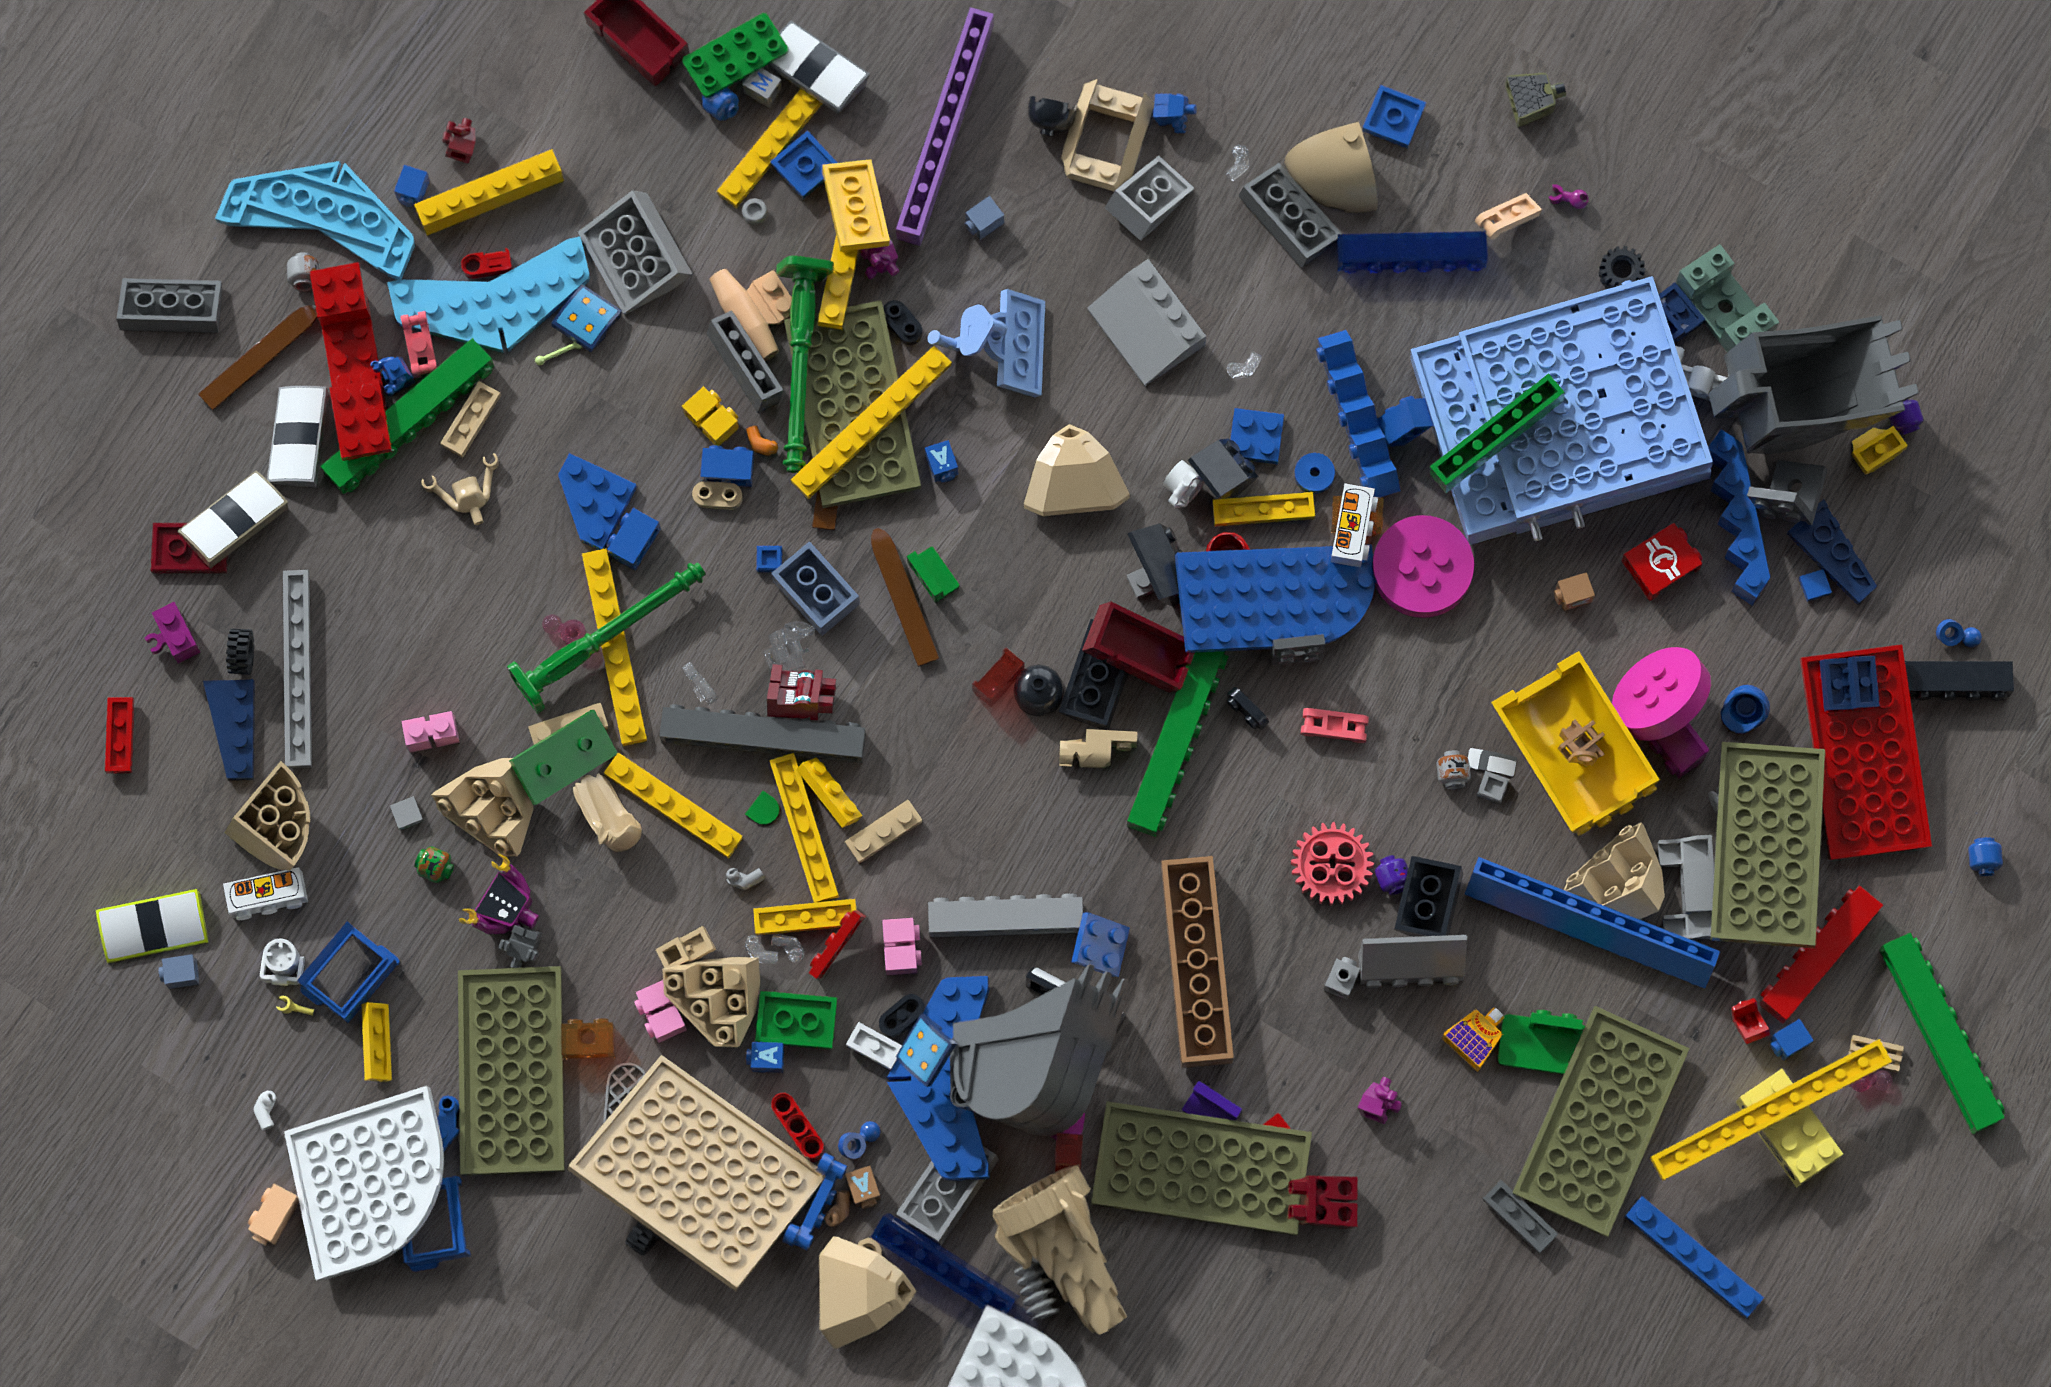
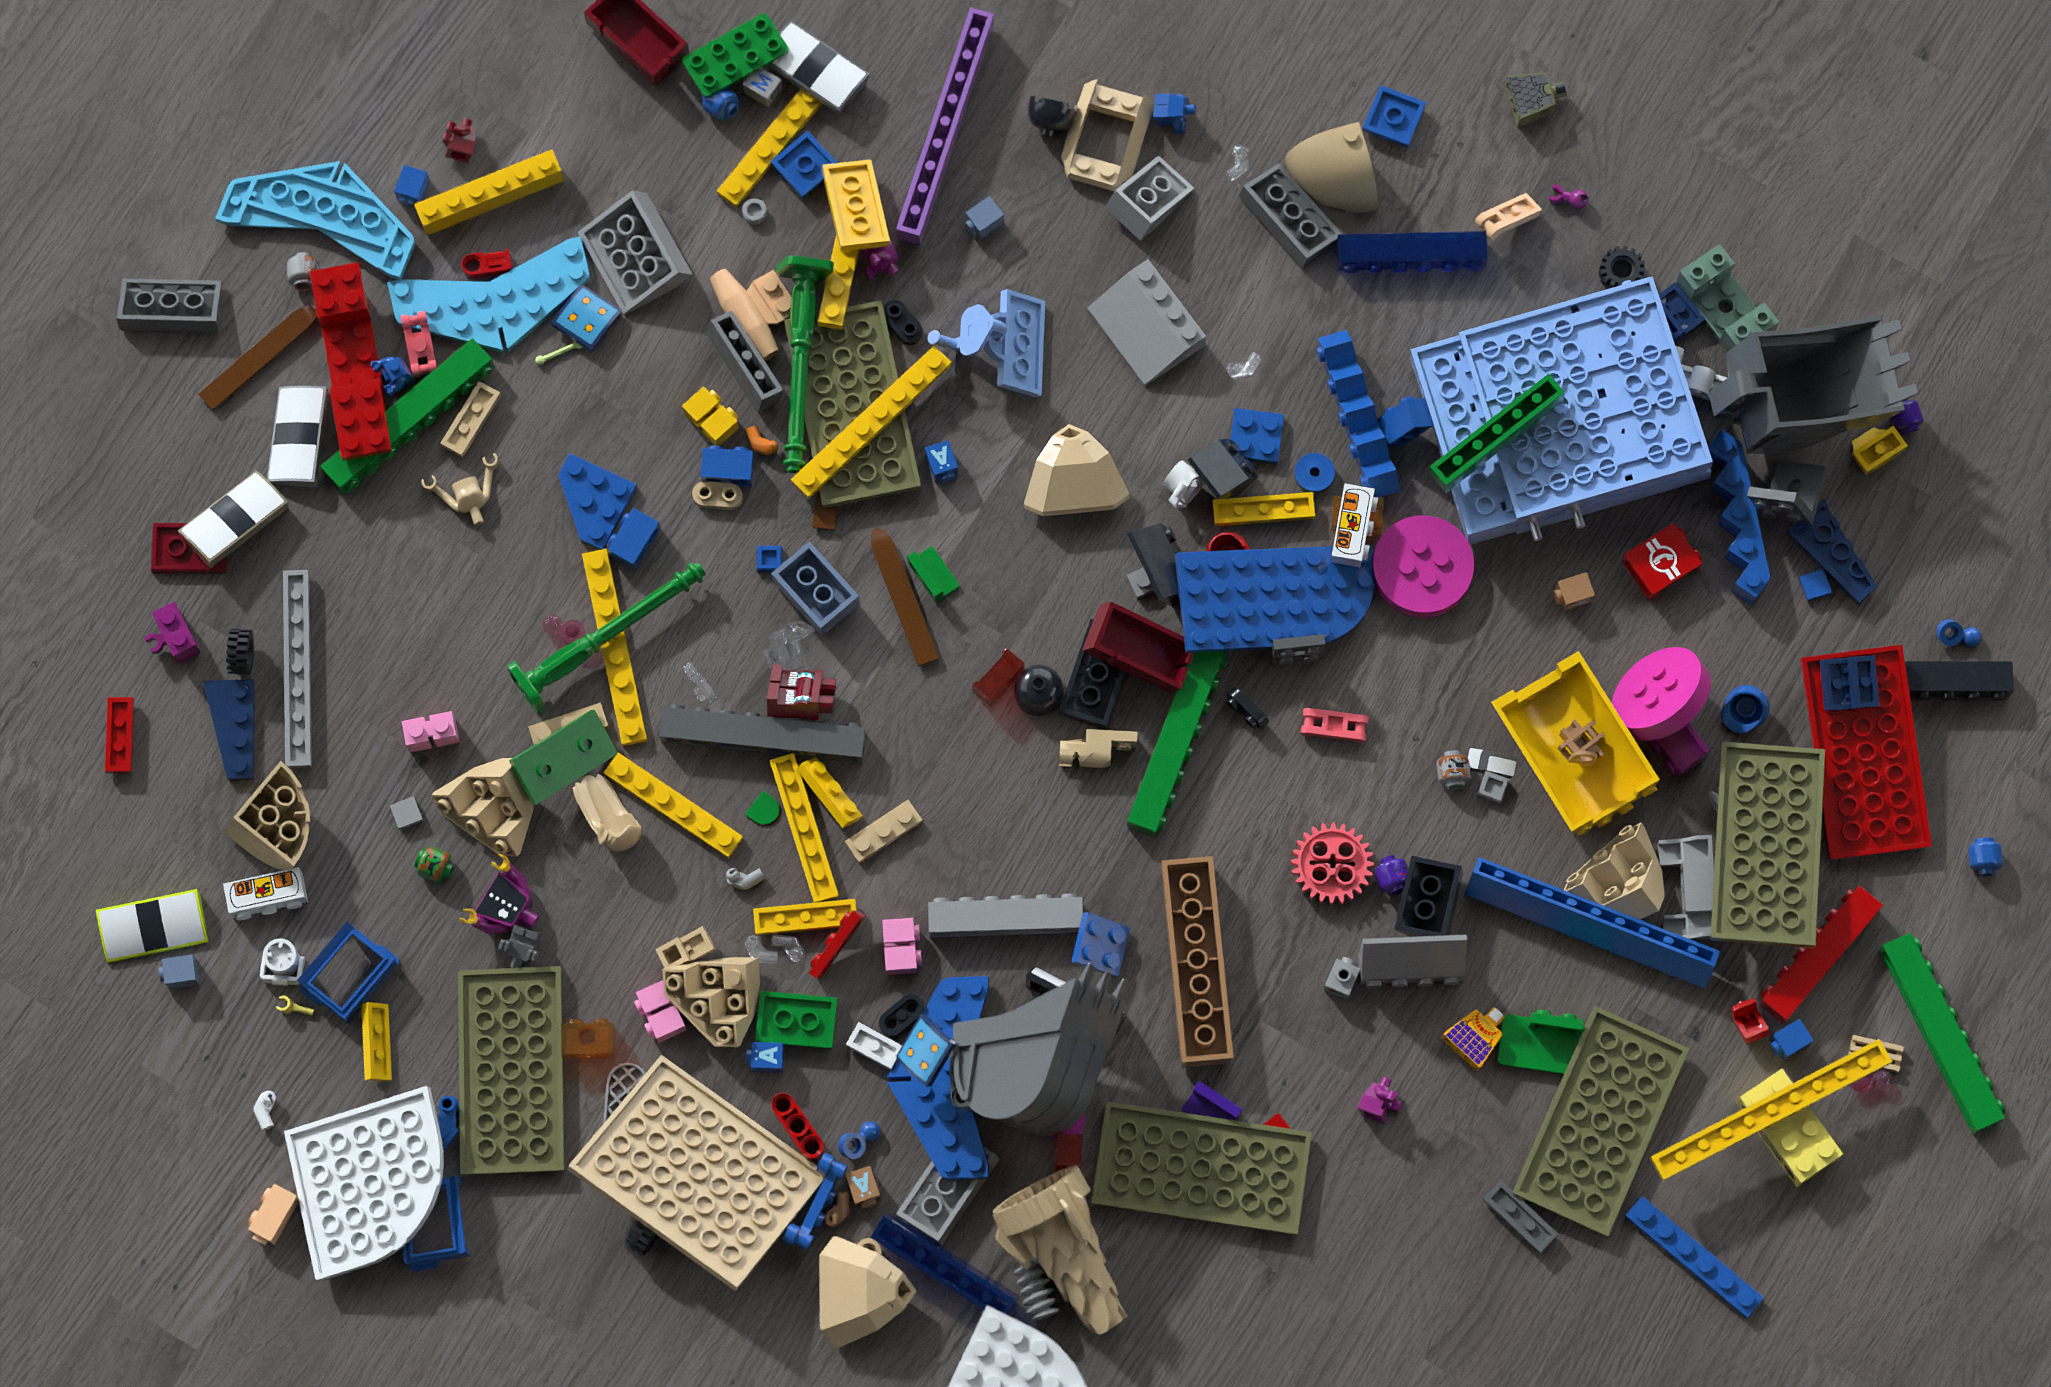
(1316, 1199): dark red hips -> none

